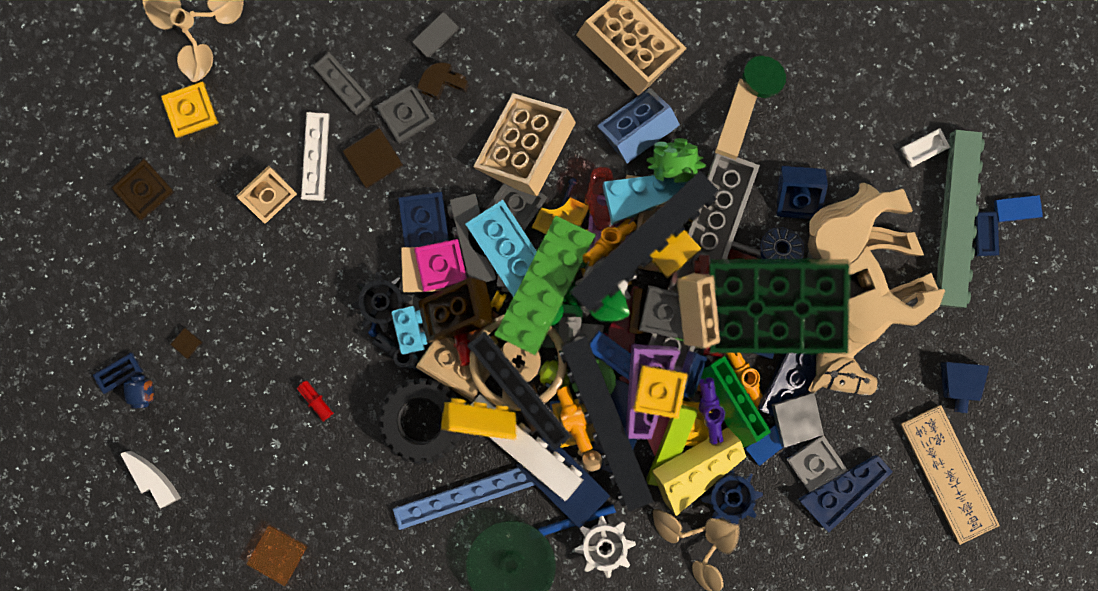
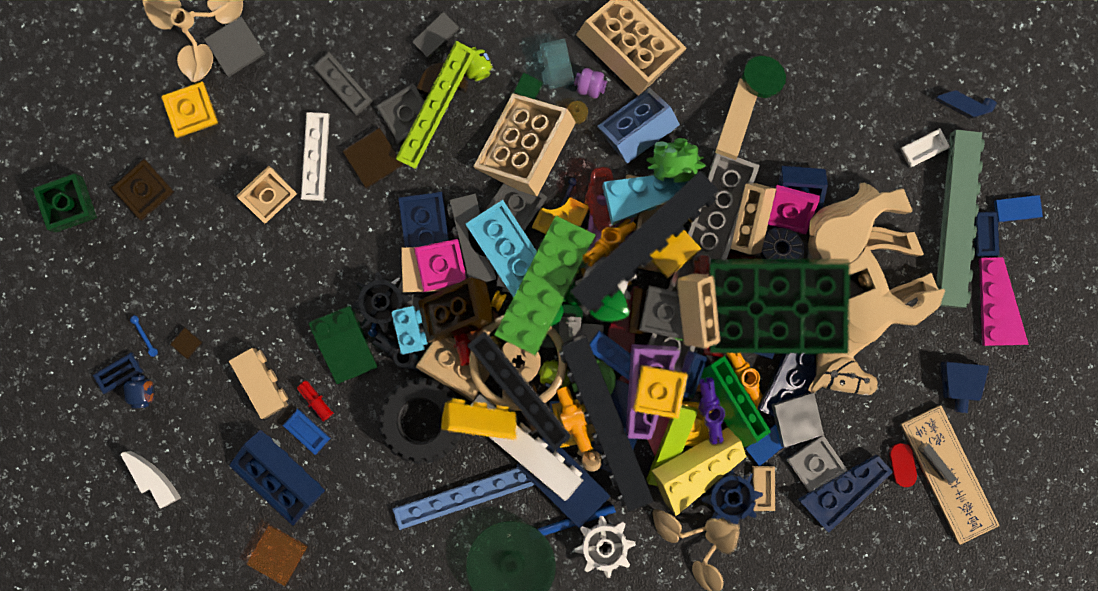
(64, 203): none -> dark green brick
(152, 351): none -> blue hinge
(234, 46): none -> dark grey tile
(259, 382): none -> tan brick
(276, 477): none -> dark blue slope
(306, 431): none -> blue tile
(343, 344): none -> dark green slope
(435, 104): none -> lime tile
(479, 66): none -> lime head
(528, 86): none -> dark green tile
(556, 64): none -> clear light blue brick
(580, 116): none -> clear yellow tile
(590, 83): none -> medium lavender piece
(753, 218): none -> tan brick
(764, 481): none -> tan tile
(793, 209): none -> dark pink tile
(903, 465): none -> red tile
(937, 463): none -> dark grey tile
(965, 104): none -> dark blue piece
(999, 310): none -> dark pink wing

